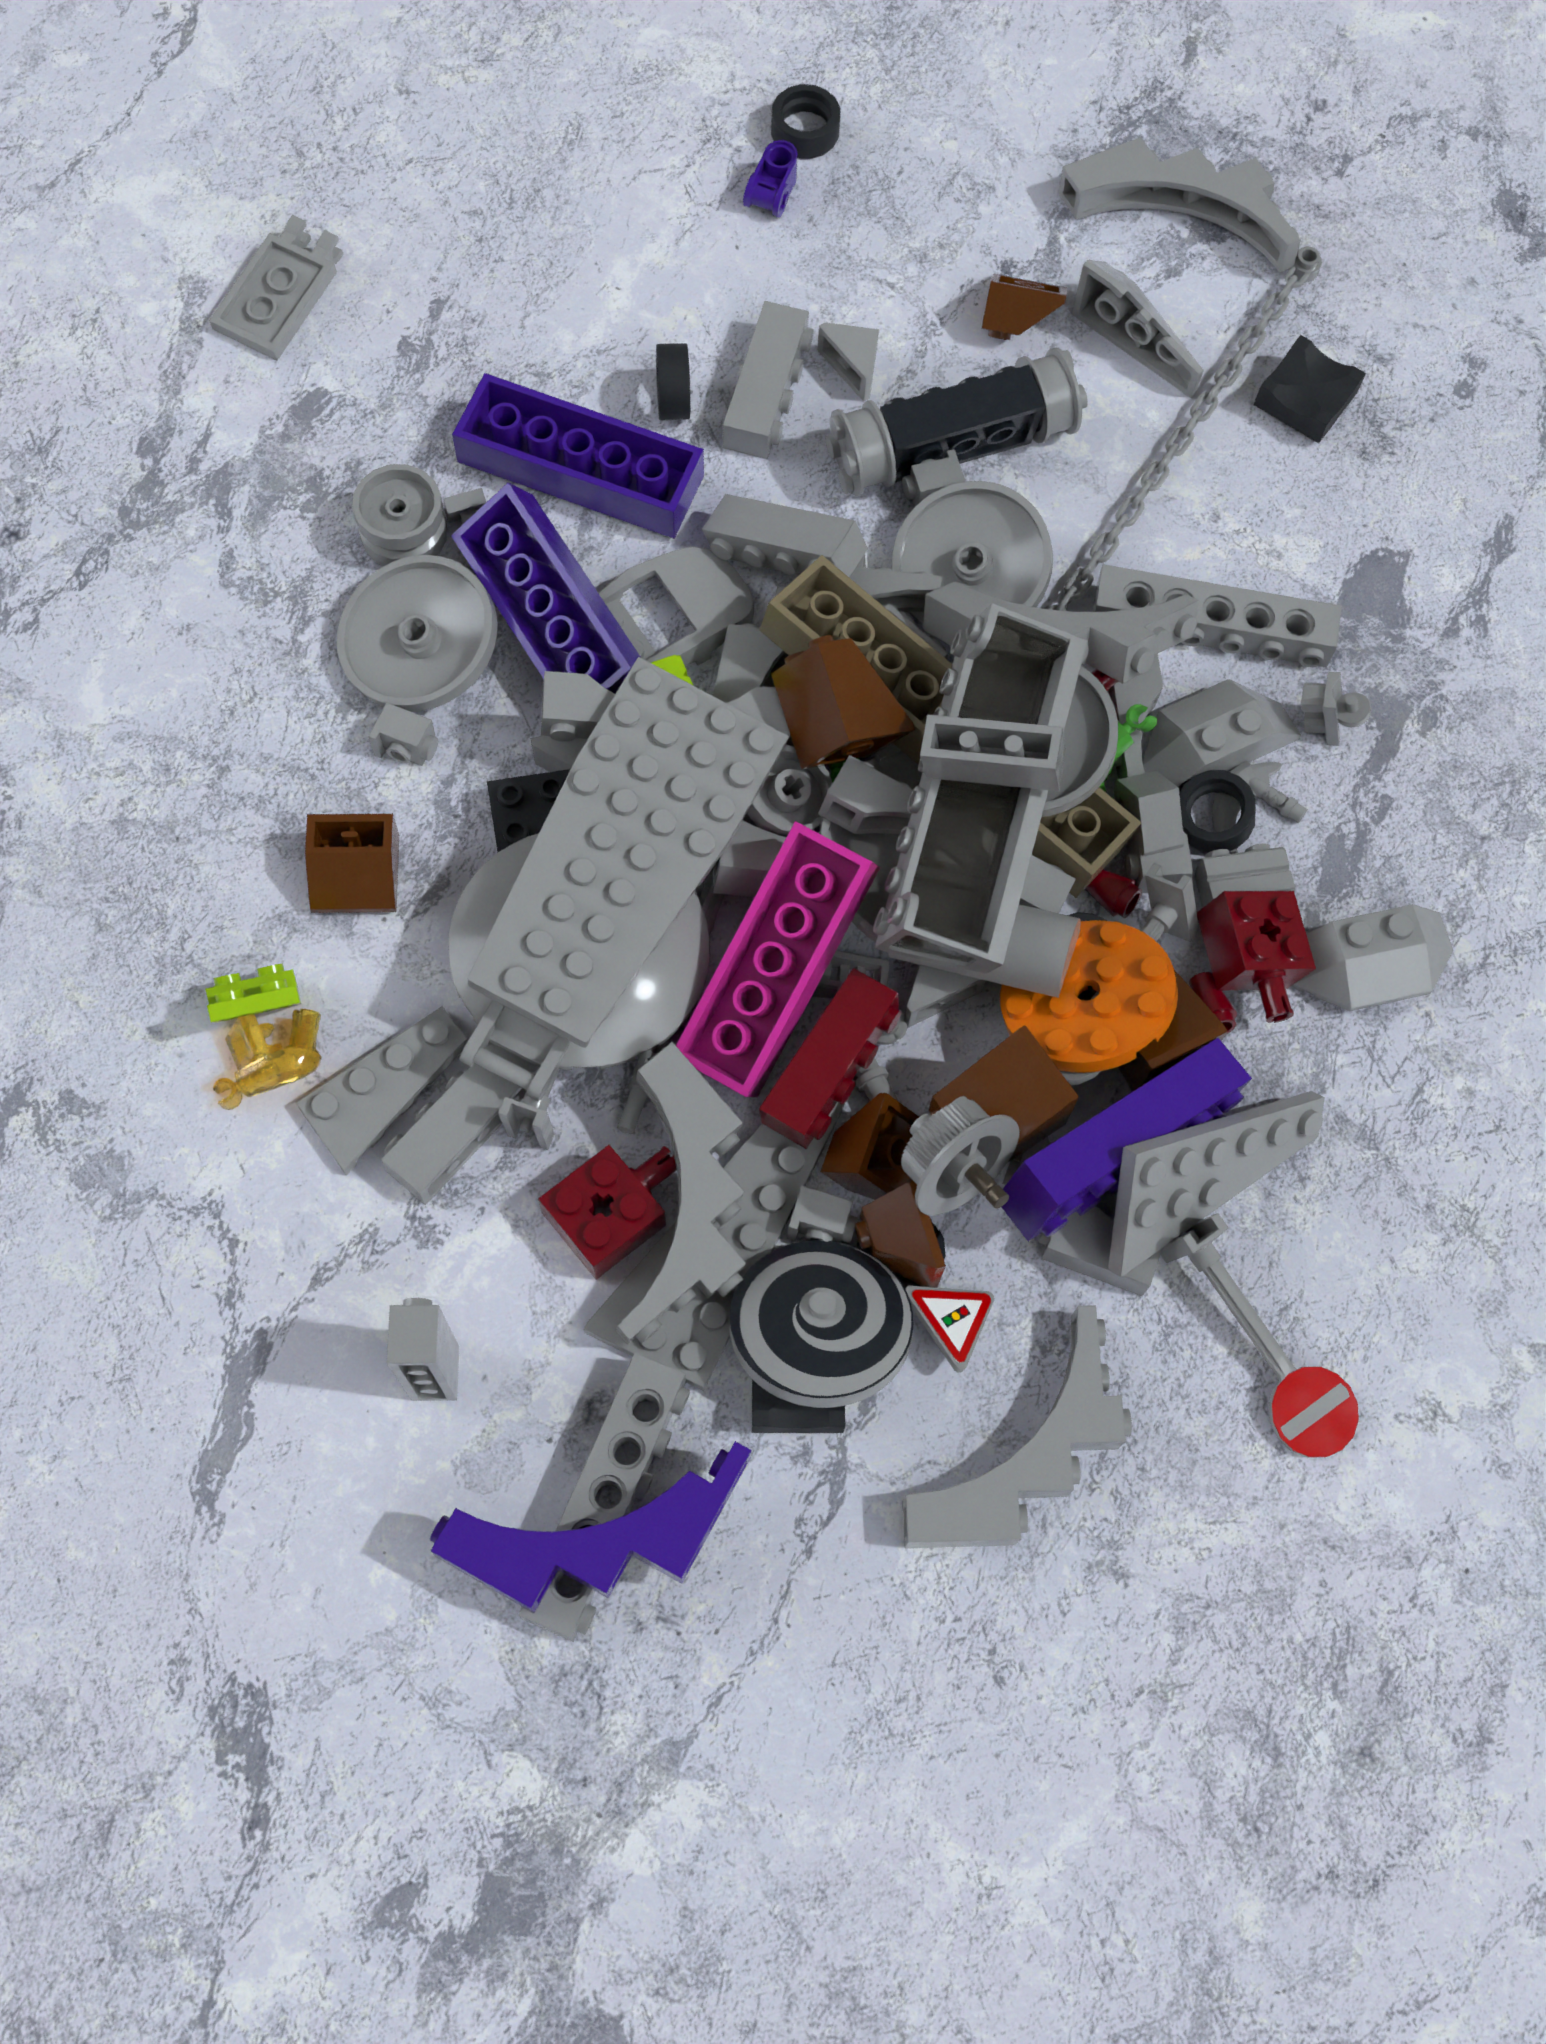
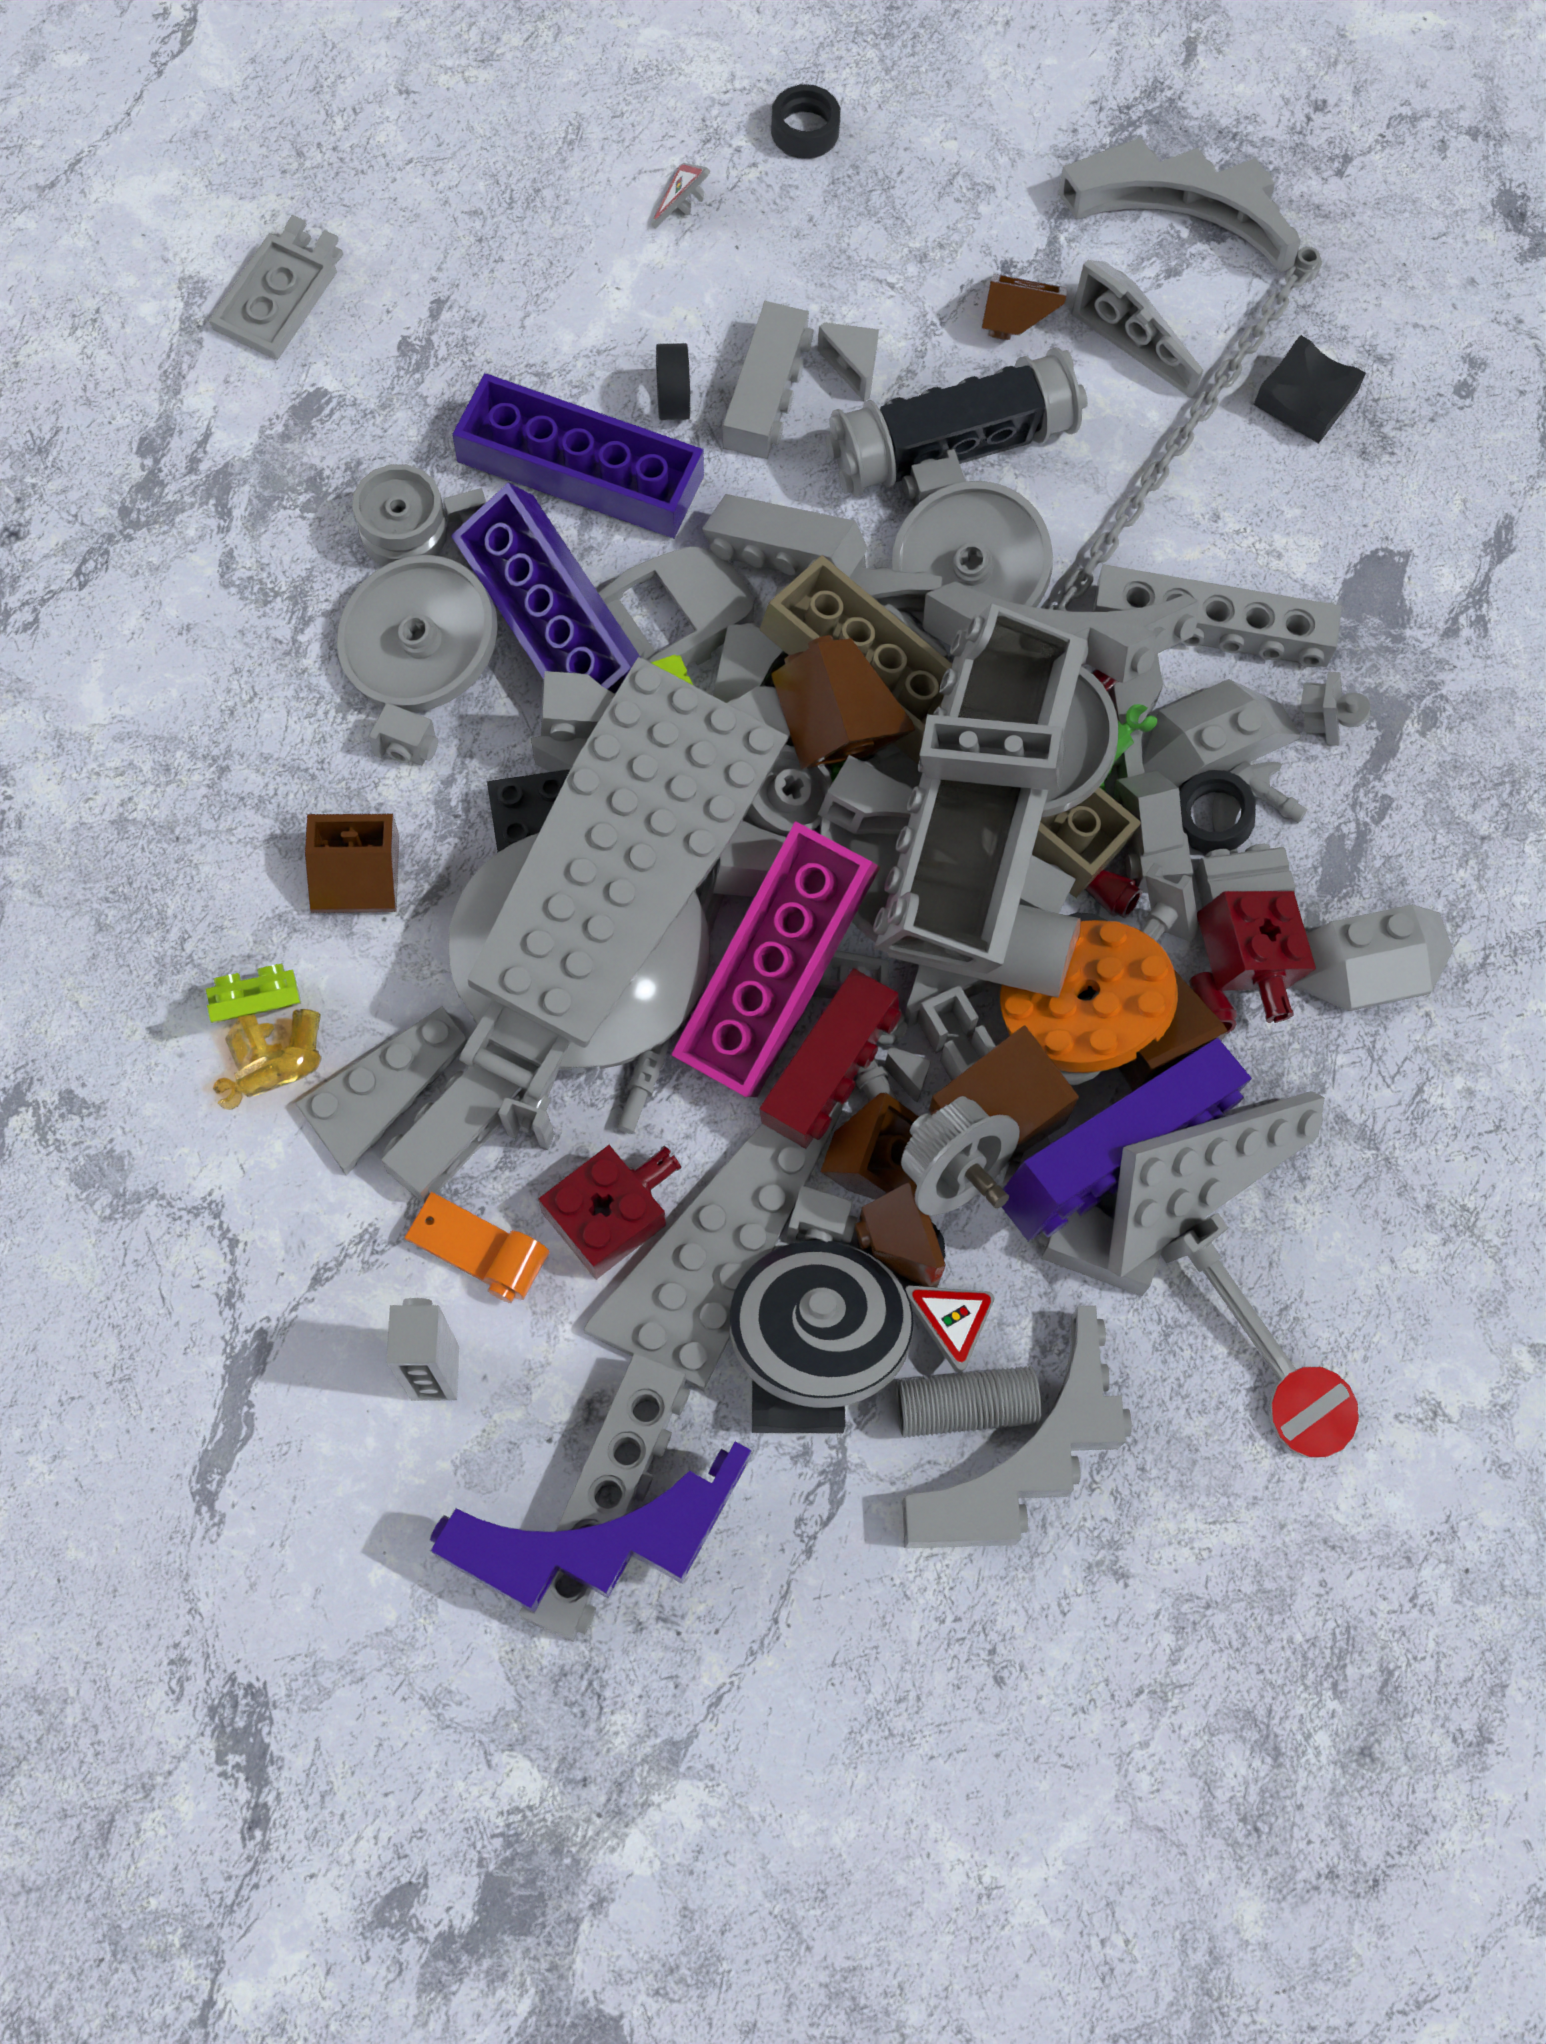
(479, 1248): none -> orange door
(684, 182): none -> piece
(697, 1127): light grey arch -> none
(773, 178): dark purple piece -> none
(907, 1070): none -> light grey slope
(947, 1024): none -> light grey piece
(952, 1401): none -> light grey piece

